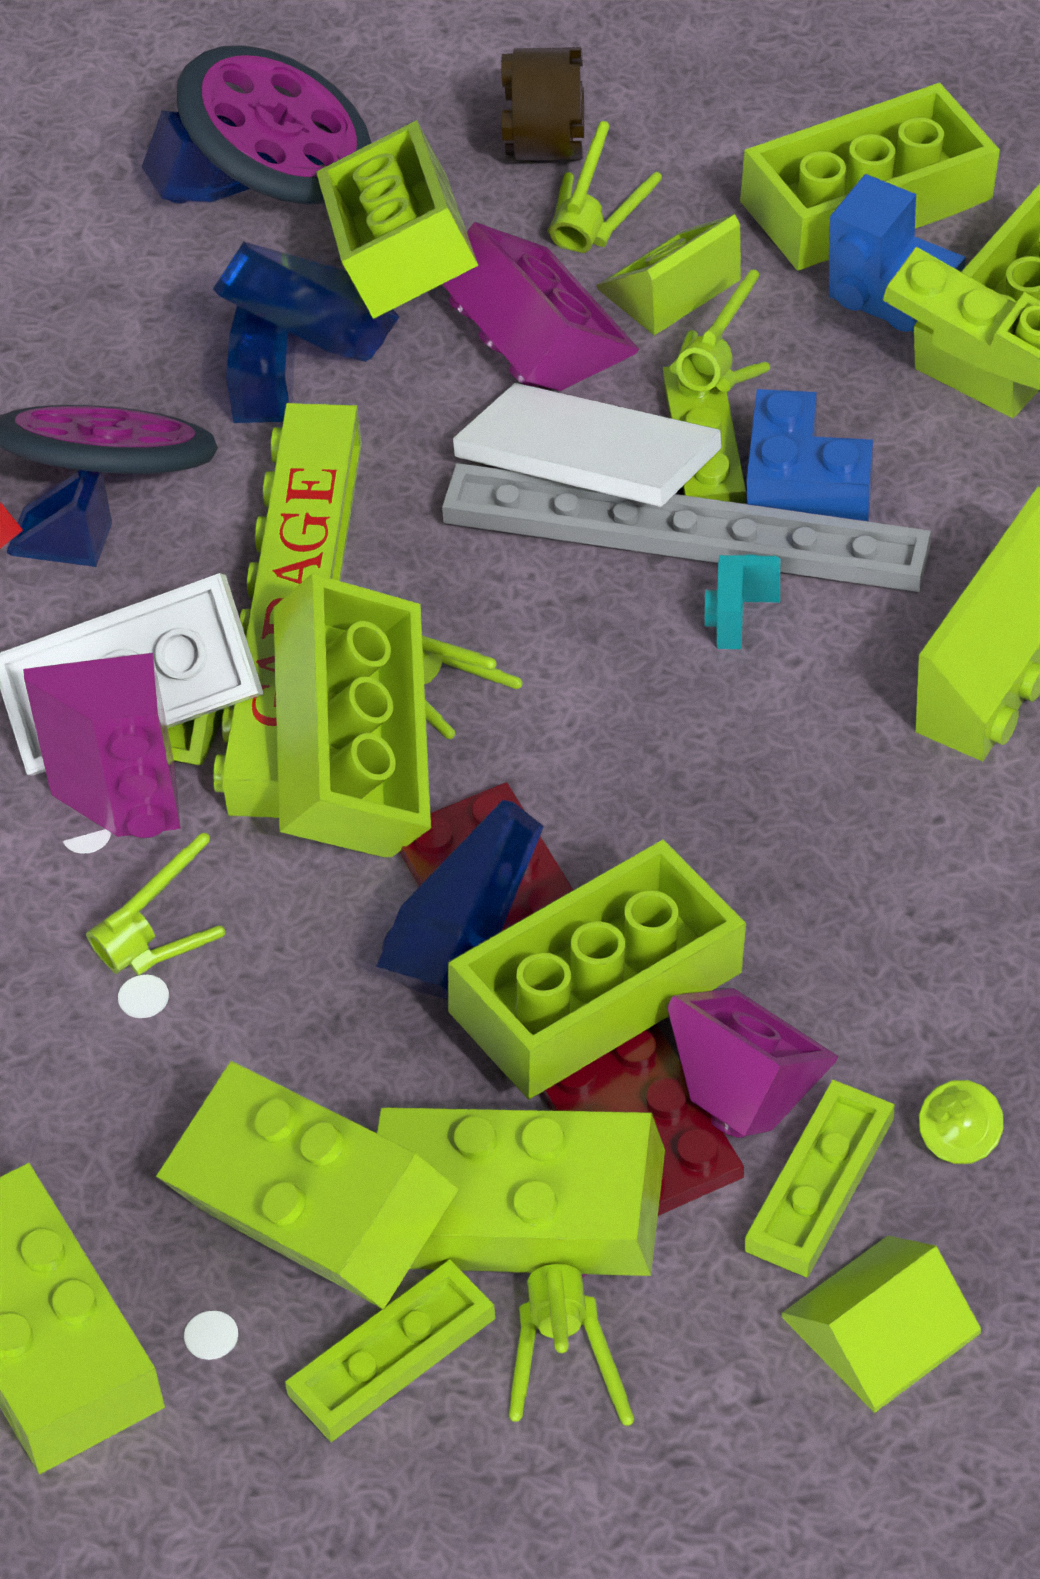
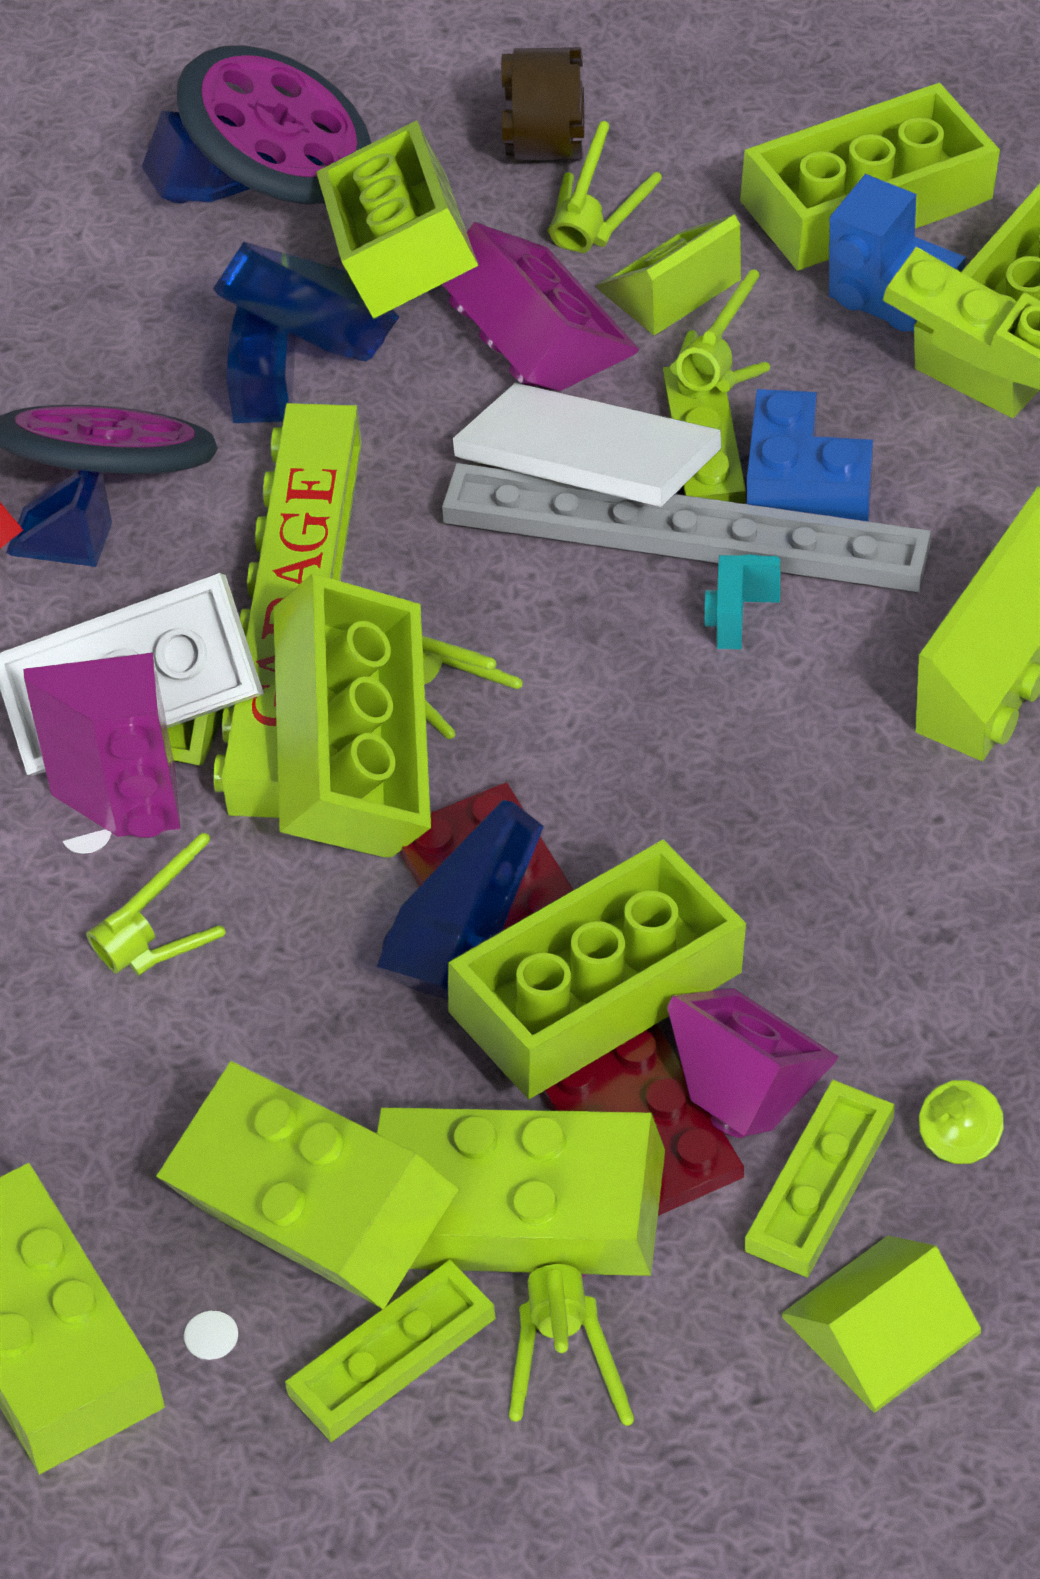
(143, 996): white piece -> none

